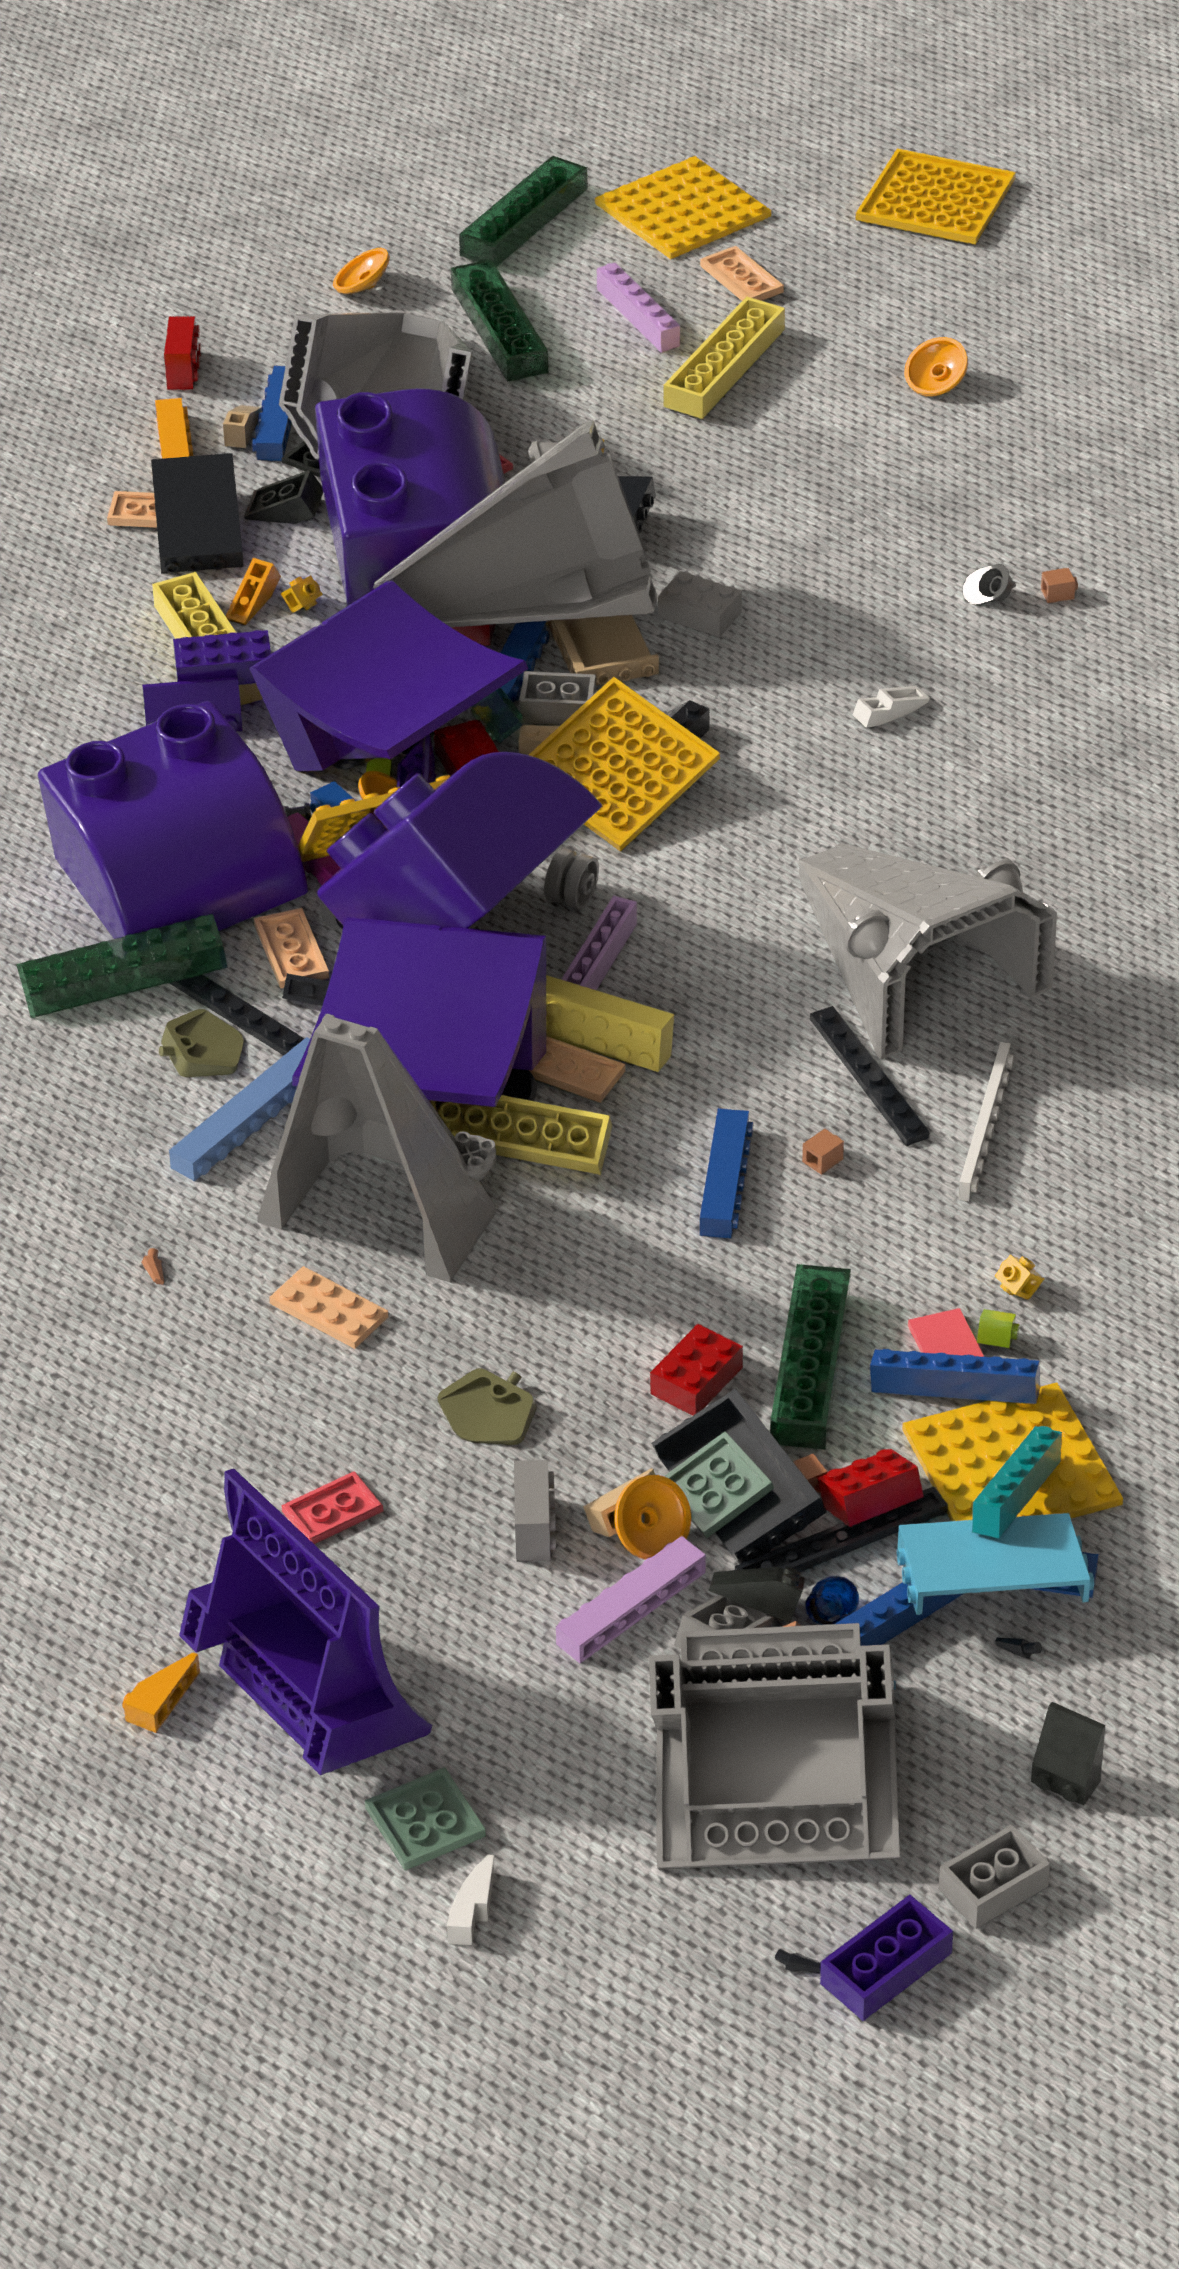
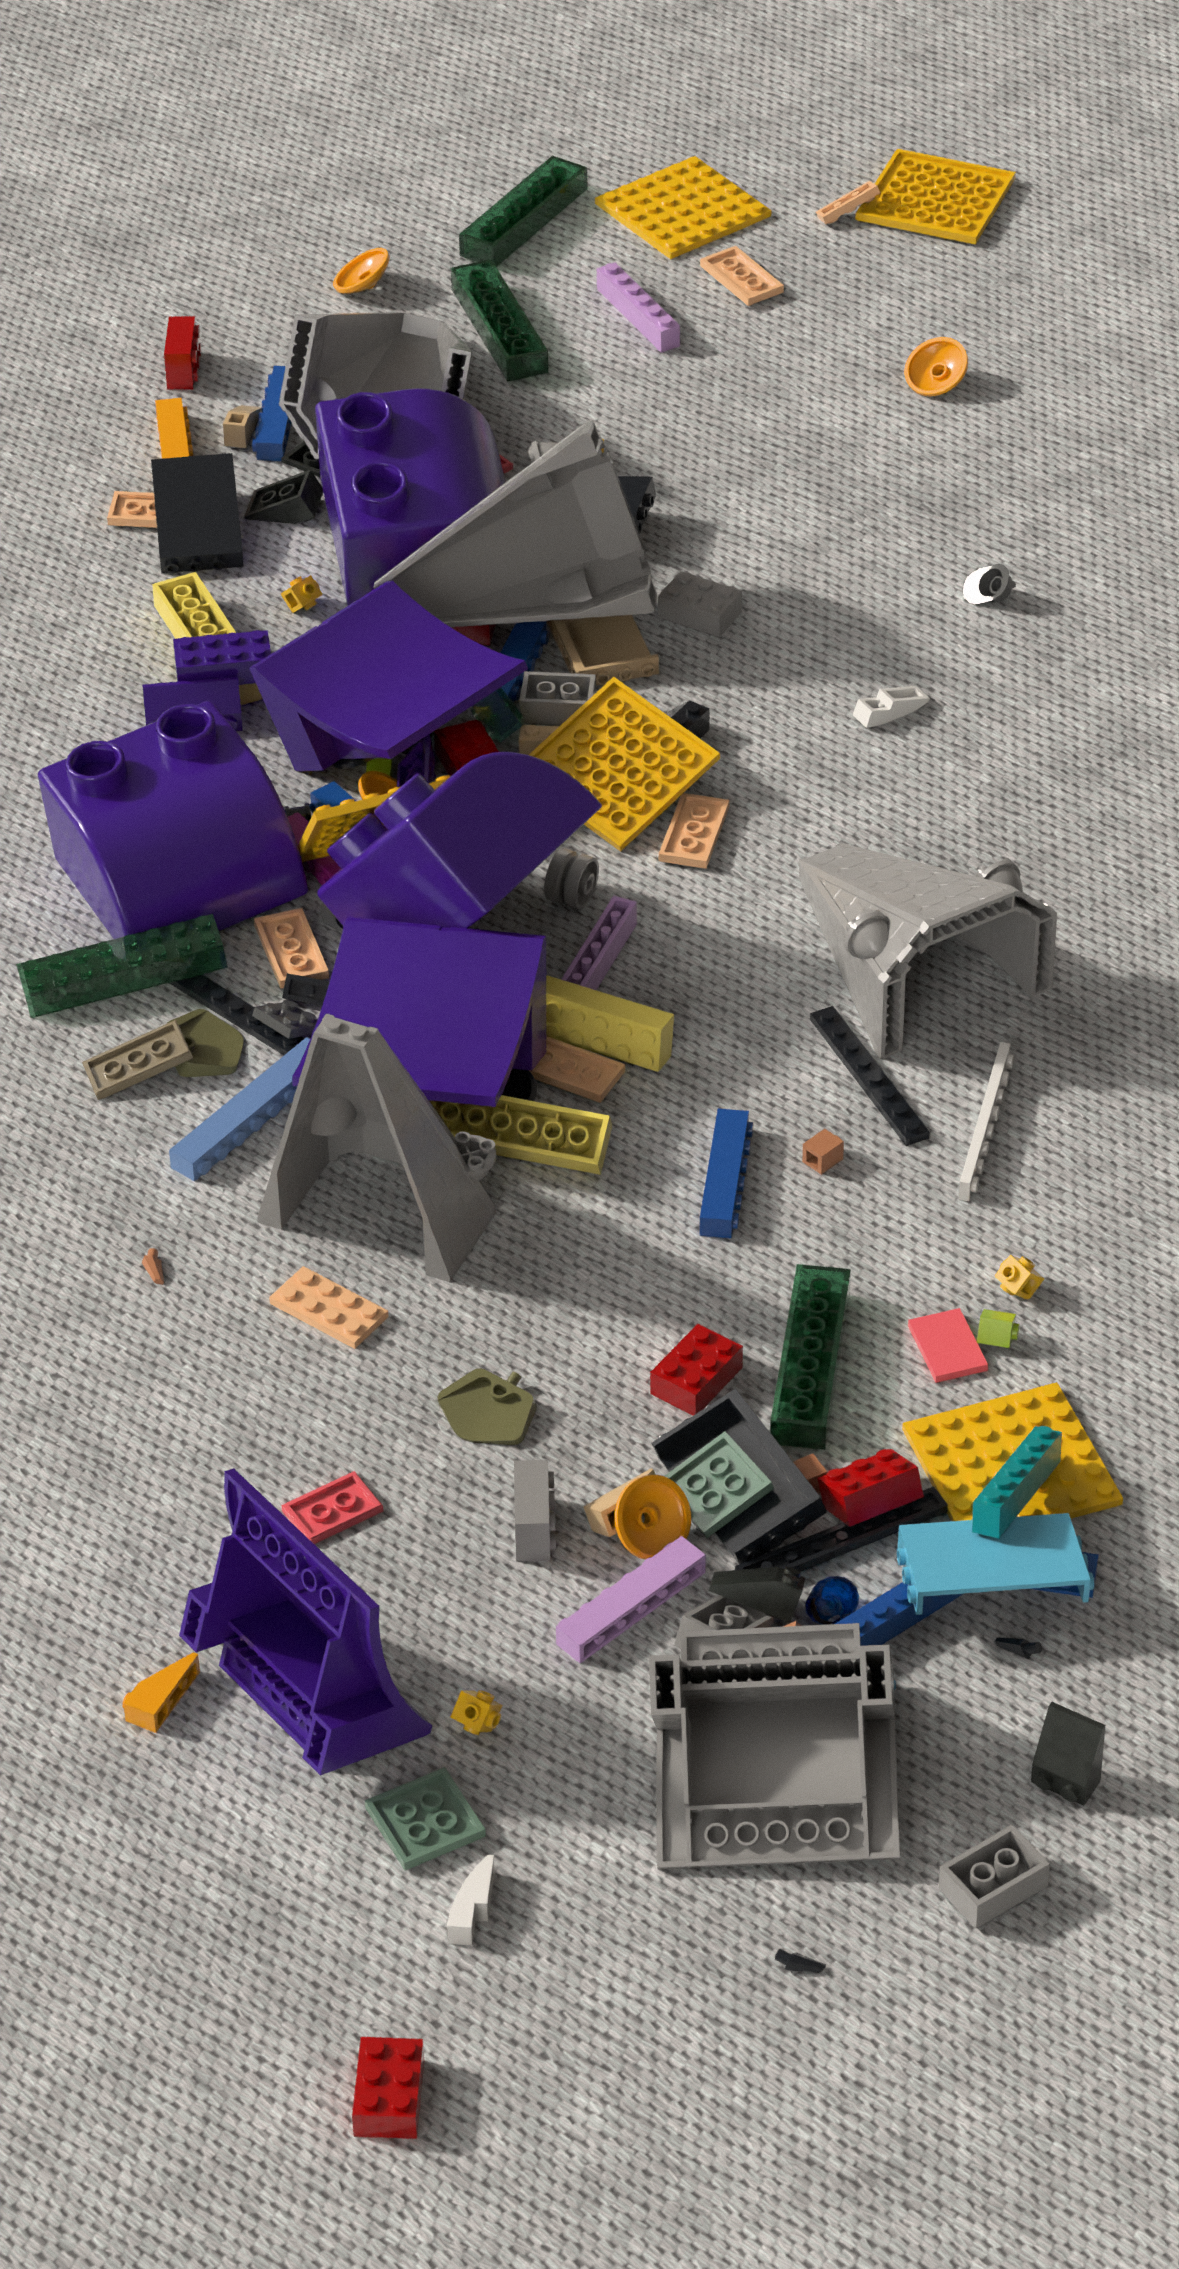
(137, 1060): none -> dark tan tile
(253, 591): light orange slope -> none
(286, 1018): none -> dark grey plate
(388, 2087): none -> red brick
(477, 1711): none -> yellow brick
(694, 830): none -> light nougat plate
(724, 357): light yellow brick -> none
(848, 202): none -> light nougat plate
(886, 1957): dark purple brick -> none
(955, 1376): blue brick -> none
(1058, 585): nougat brick -> none

